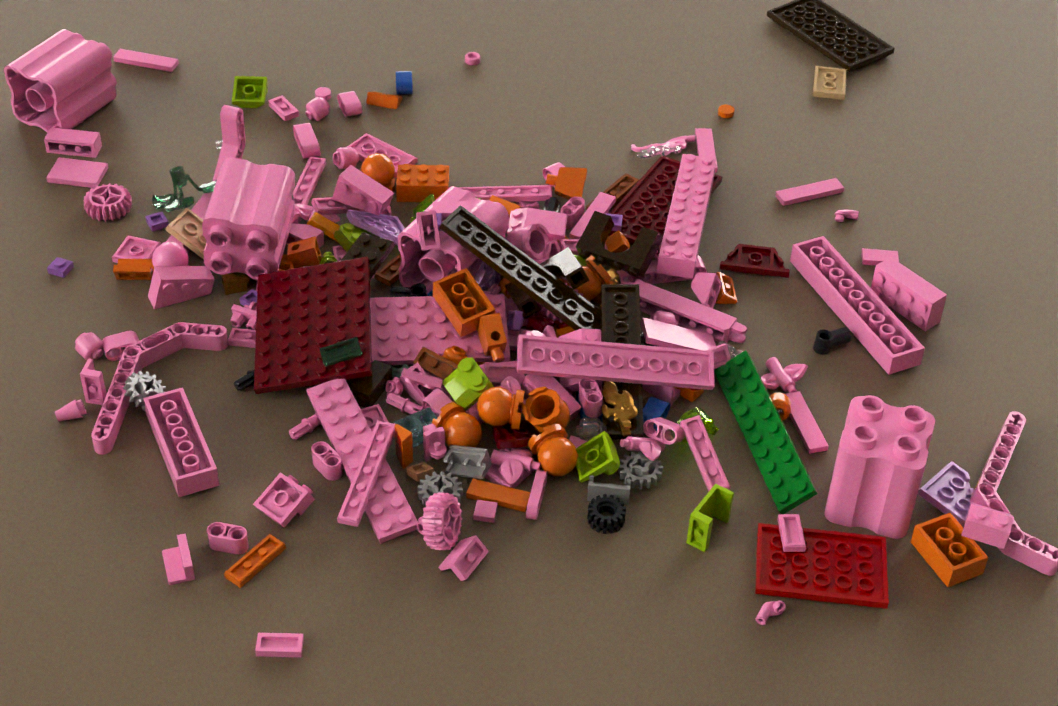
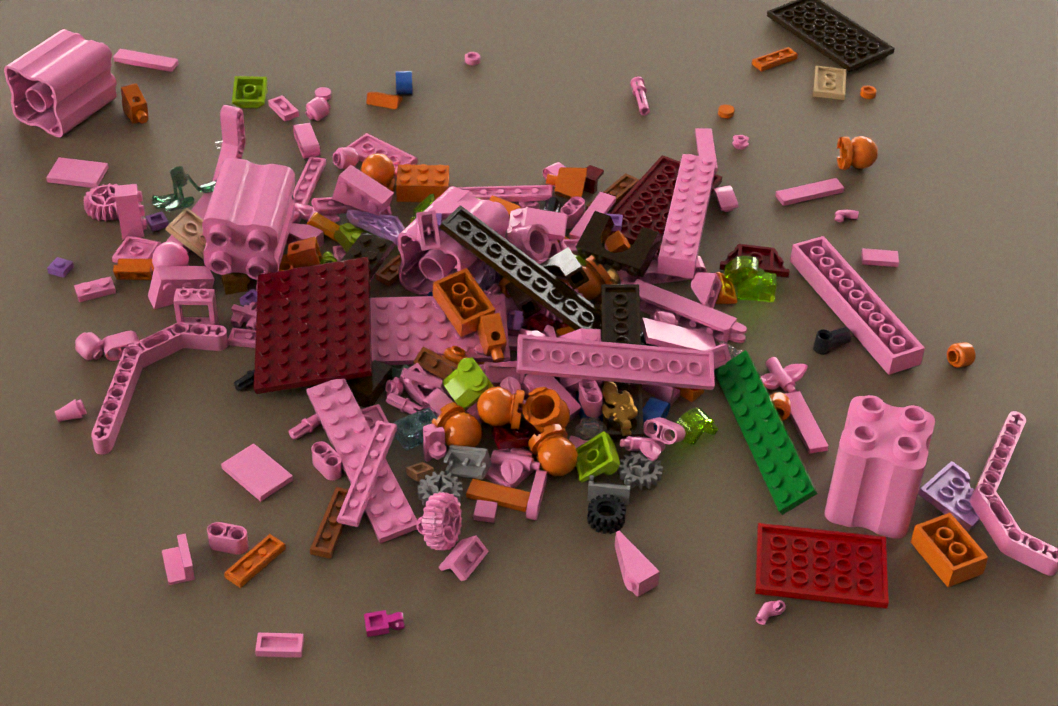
(73, 142): bright pink brick -> none
(92, 384): bright pink panel -> none
(94, 289): none -> bright pink plate
(130, 210): none -> bright pink wedge
(137, 110): none -> orange torso
(142, 386): light grey gear -> none
(181, 442): bright pink brick -> none
(196, 297): none -> bright pink window
(257, 472): none -> bright pink tile
(284, 499): bright pink plate -> none
(329, 529): none -> dark orange plate
(341, 351): clear green tile -> none
(349, 103): bright pink beam -> none
(379, 622): none -> dark pink plate
(403, 446): orange slope -> none
(414, 291): black piece -> none
(592, 177): none -> dark red panel
(637, 571): none -> bright pink slope
(641, 96): none -> bright pink pin
(672, 145): piece -> none
(704, 452): bright pink tile -> none
(717, 504): lime panel -> none
(726, 198): none -> bright pink slope
(740, 142): none -> bright pink plate
(741, 269): none -> clear neon green brick
(758, 287): none -> clear neon green slope
(774, 59): none -> orange tile
(791, 533): bright pink tile -> none
(858, 153): none -> orange tile
(868, 92): none -> orange tile
(908, 294): bright pink brick -> none
(961, 355): none -> orange head
(987, 525): bright pink slope -> none

